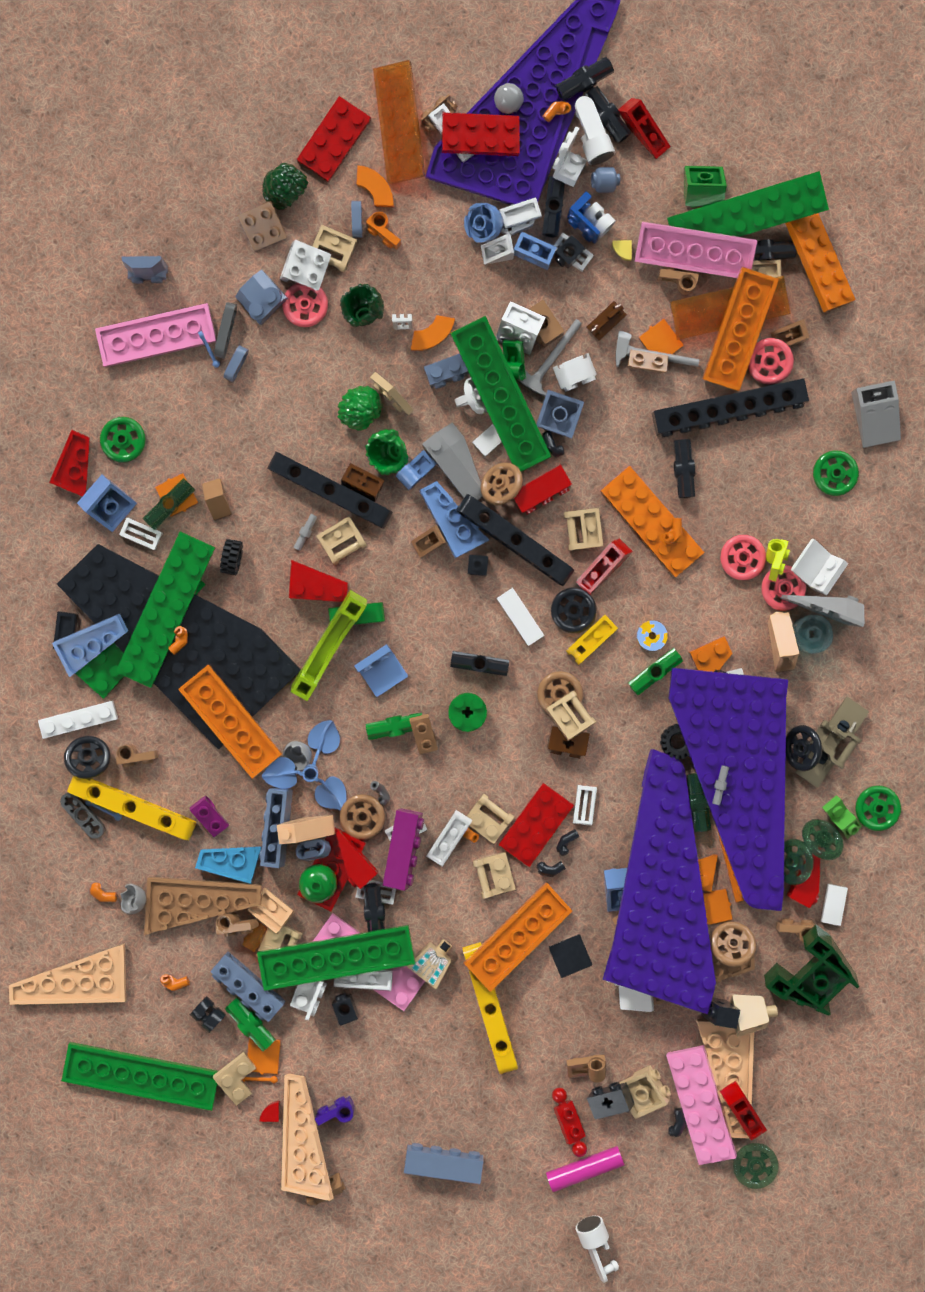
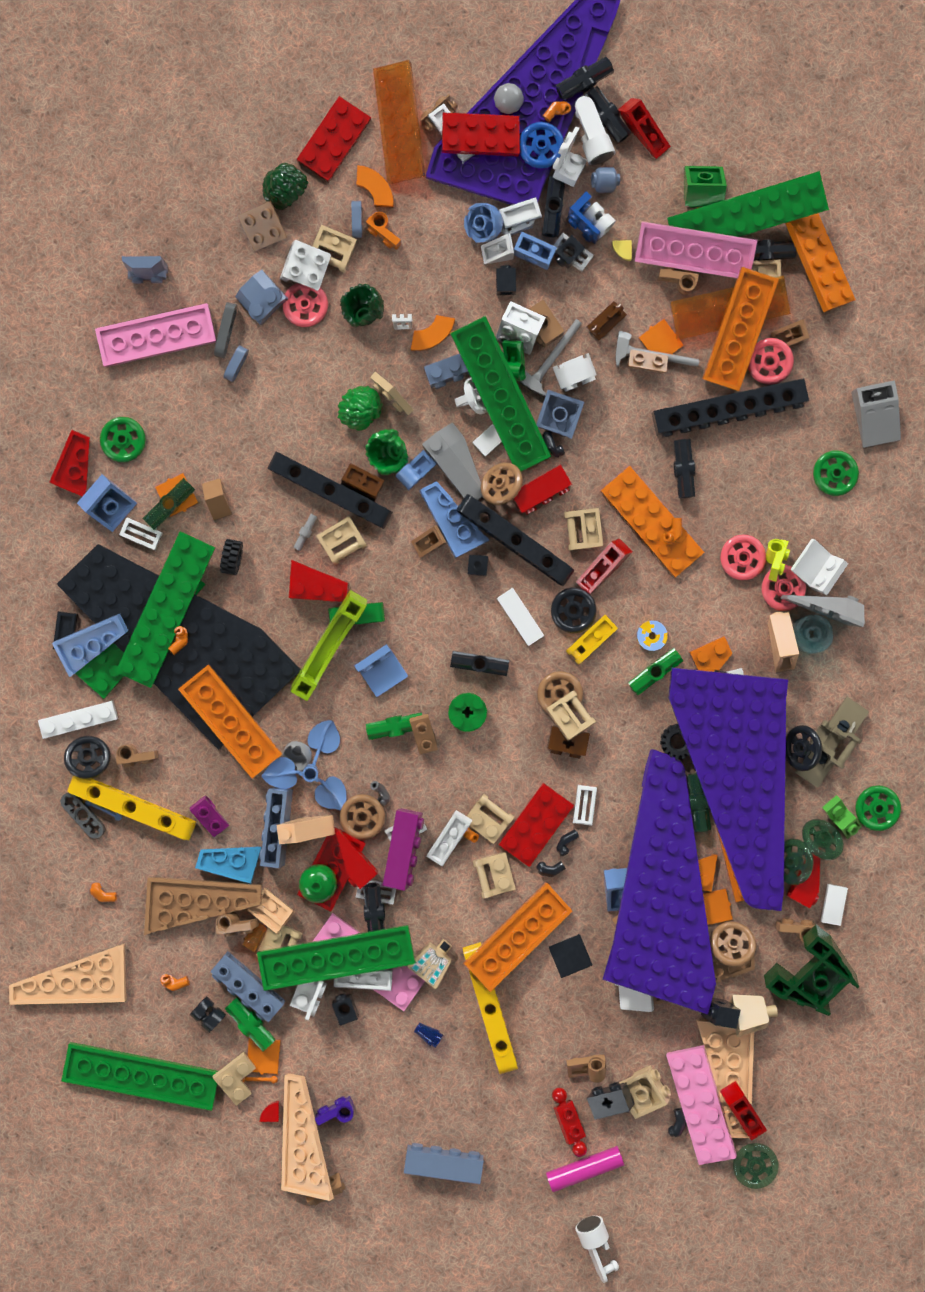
(133, 899): light grey hair -> none
(216, 363): medium blue hinge -> none
(313, 845): sand blue beam -> none
(428, 1034): none -> clear blue cone
(505, 280): none -> black brick
(530, 132): none -> blue plate
(720, 785): light grey bar -> none

